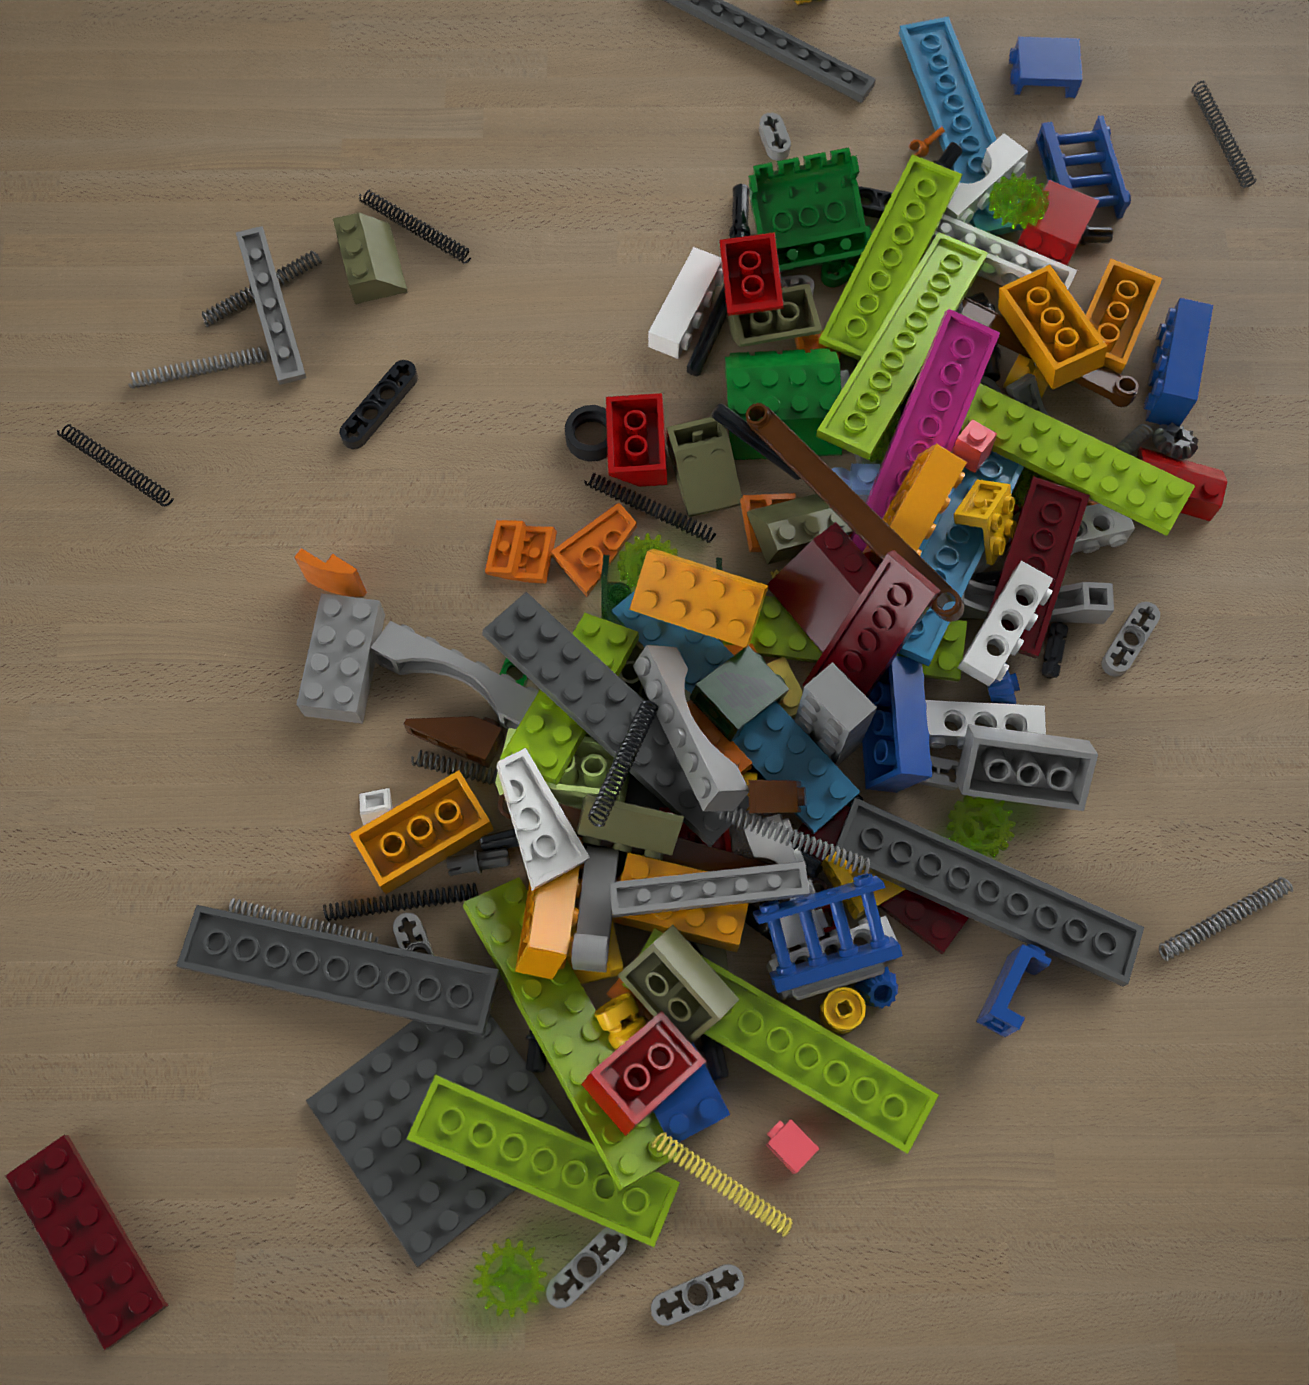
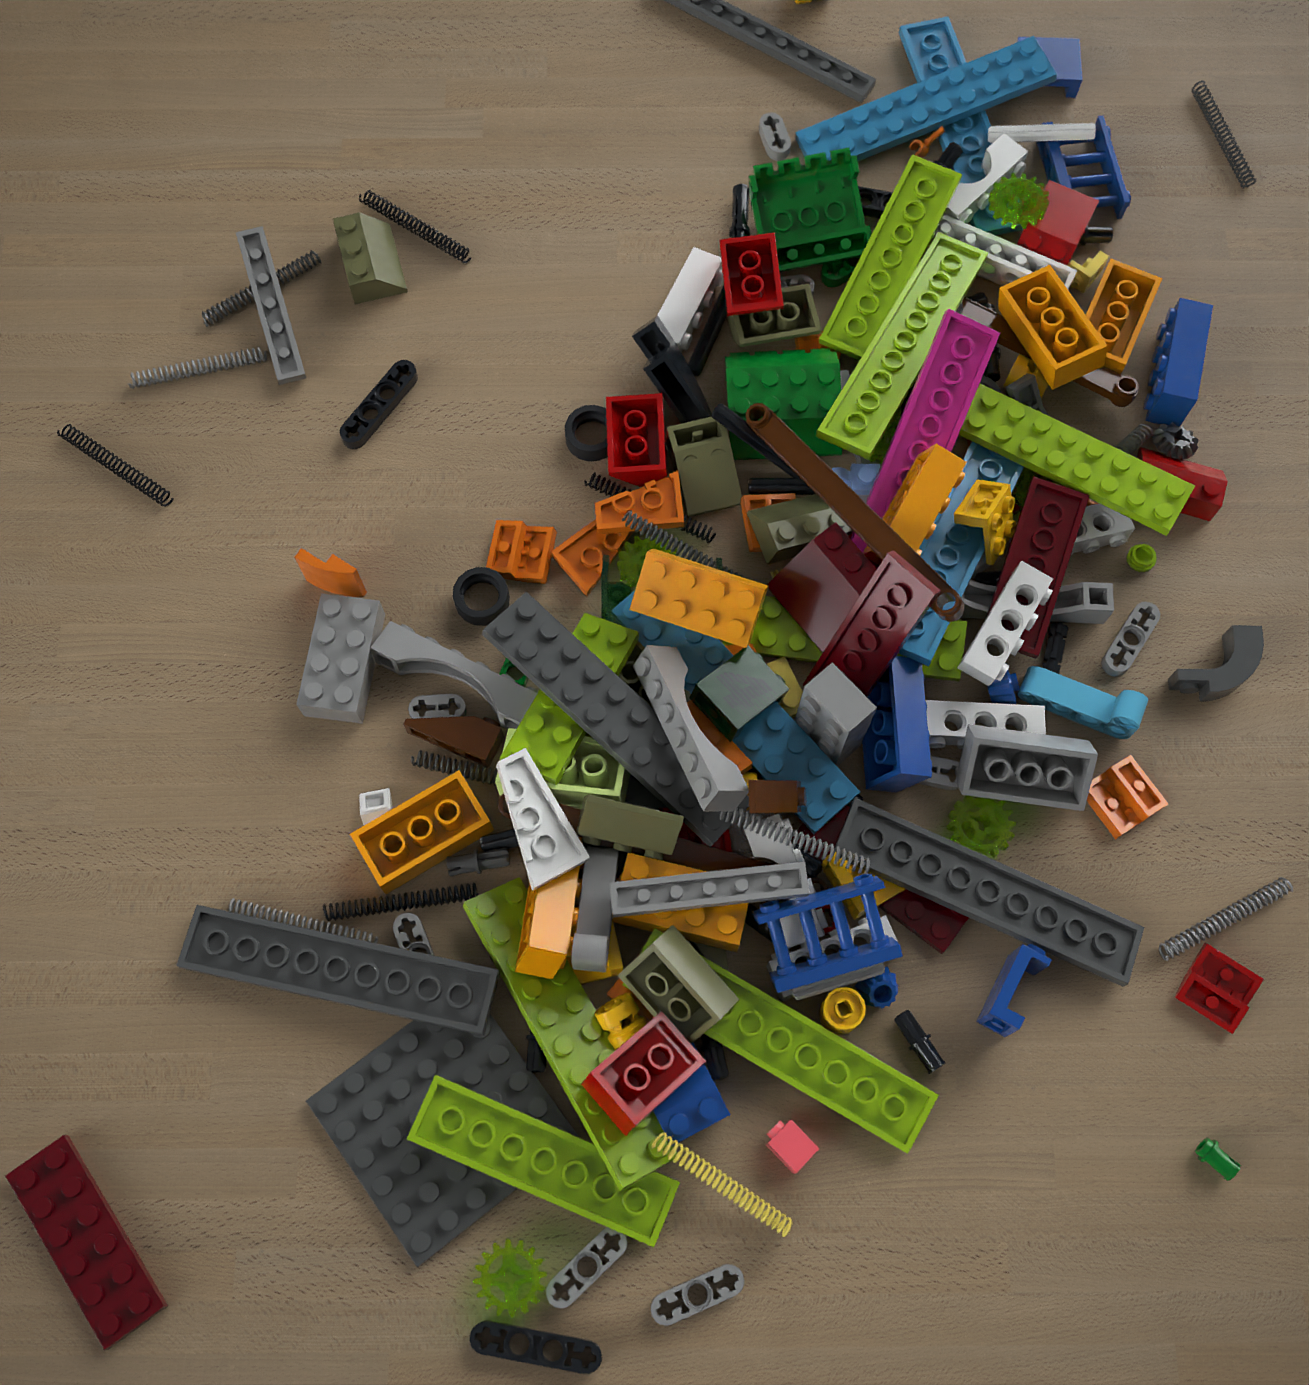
(435, 703): none -> light grey beam
(475, 576): none -> black tyre
(537, 1340): none -> black beam
(616, 761): black piece -> none
(656, 501): none -> orange wing
(670, 542): none -> dark grey piece
(671, 372): none -> black slope
(778, 486): none -> black axle
(919, 1041): none -> black axle
(932, 102): none -> dark azure plate
(974, 445): coral brick -> none
(1046, 132): none -> white axle
(1084, 704): none -> medium azure beam
(1088, 271): none -> light yellow bracket
(1124, 797): none -> orange slope
(1141, 557): none -> lime plate
(1217, 1158): none -> green pin
(1218, 988): none -> red slope
(1242, 655): none -> dark grey arch

